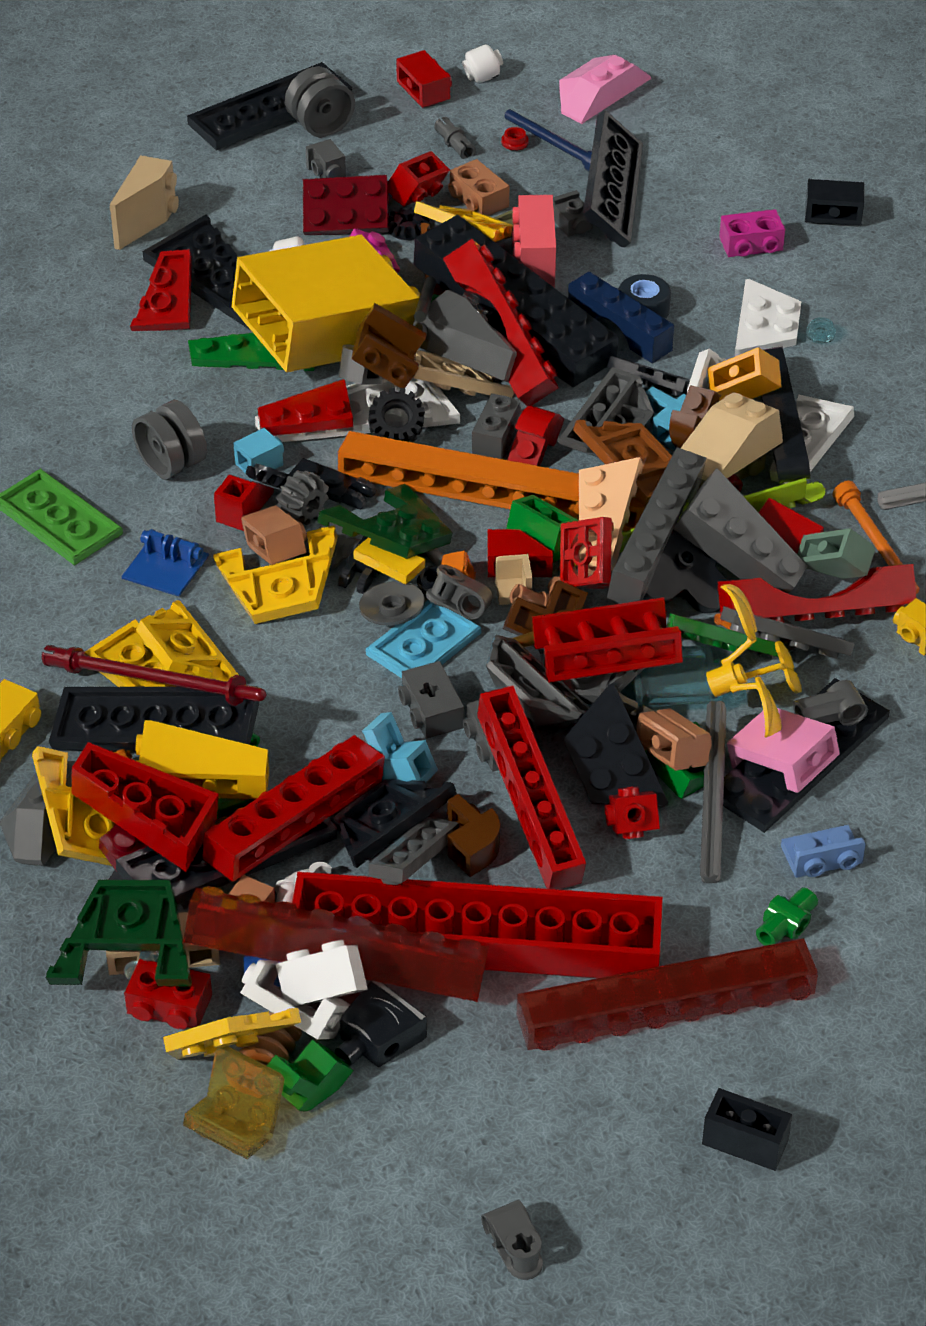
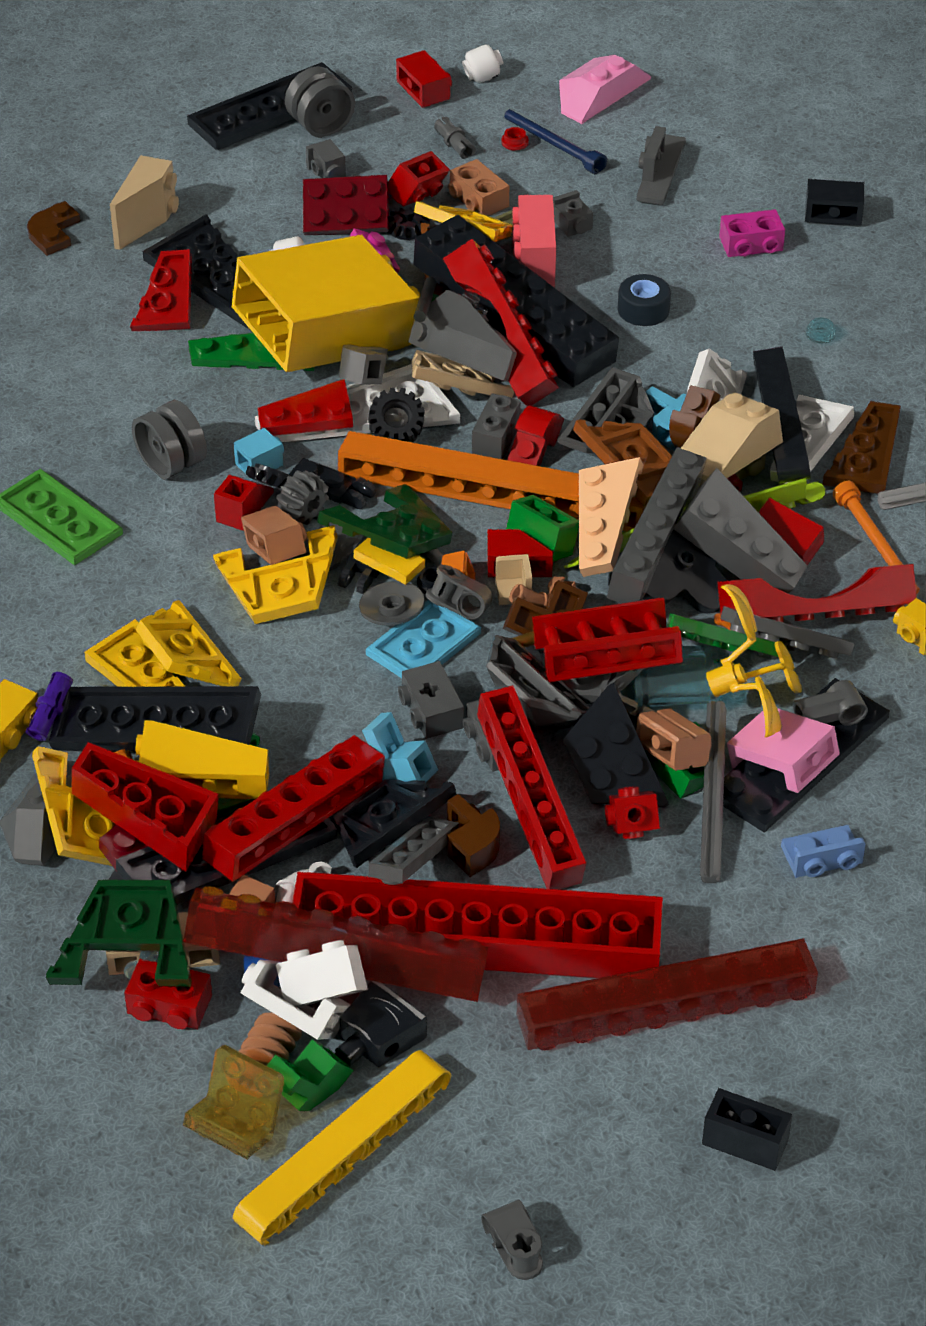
(47, 226): none -> reddish brown plate
(49, 706): none -> dark purple pin
(75, 660): dark red bar -> none
(165, 563): blue hinge -> none
(228, 1031): yellow wing -> none
(339, 1146): none -> yellow beam
(388, 346): reddish brown panel -> none
(570, 549): red piece -> none
(613, 179): black plate -> none
(645, 330): dark blue arch -> none
(651, 376): black wing -> none
(659, 165): none -> dark grey bracket
(746, 374): light orange brick -> none
(766, 319): white wing -> none
(787, 917): green axle -> none
(837, 553): sand green slope -> none
(867, 450): none -> reddish brown wing

